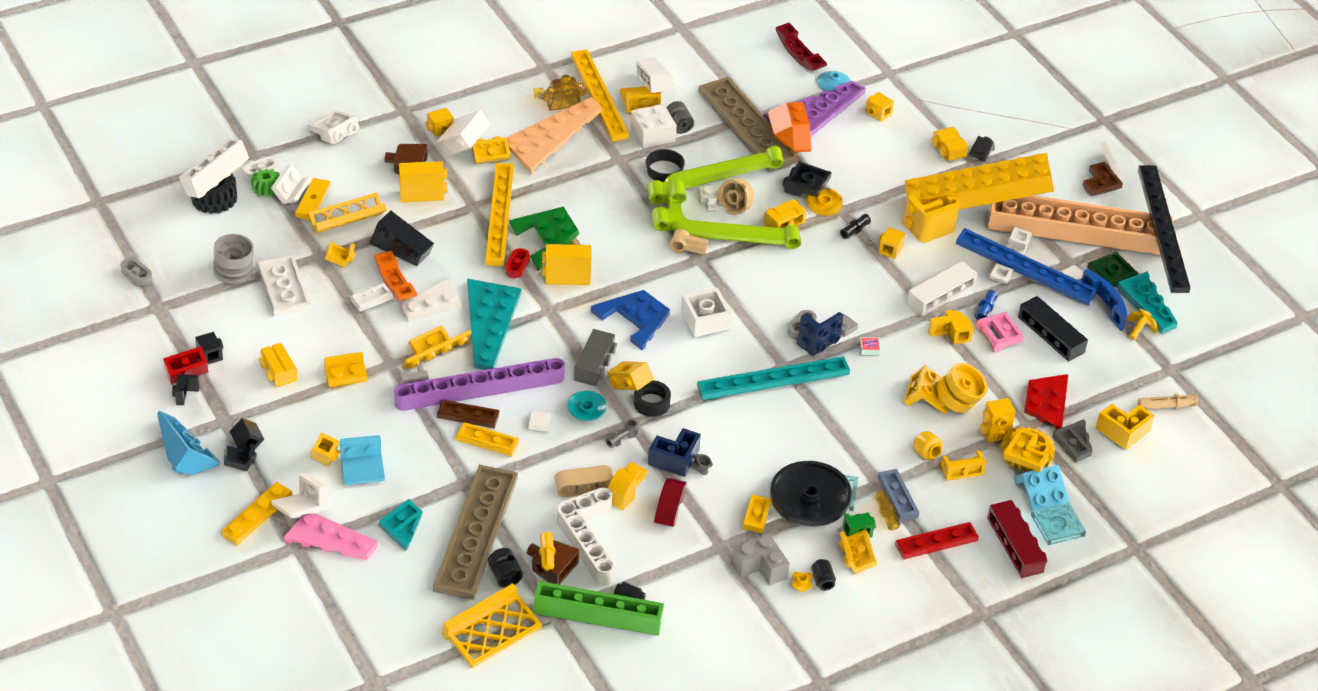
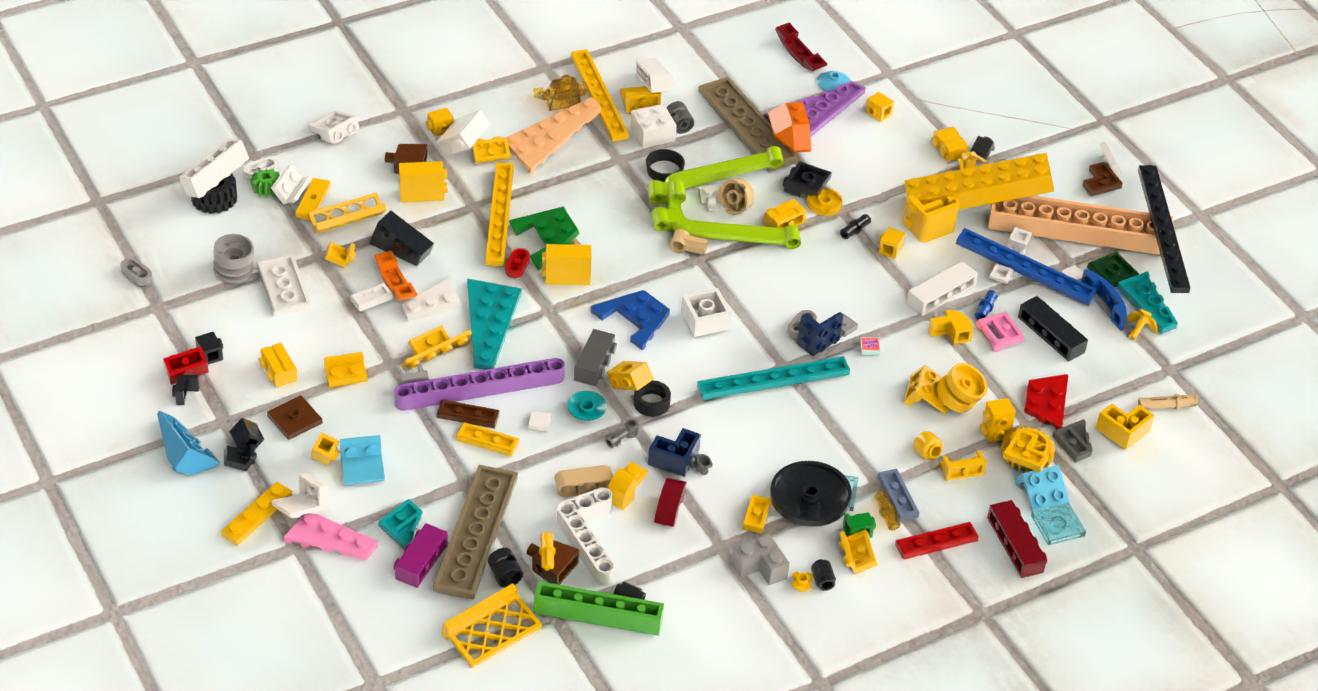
(294, 417): none -> reddish brown plate
(420, 555): none -> magenta brick
(968, 159): none -> yellow plant

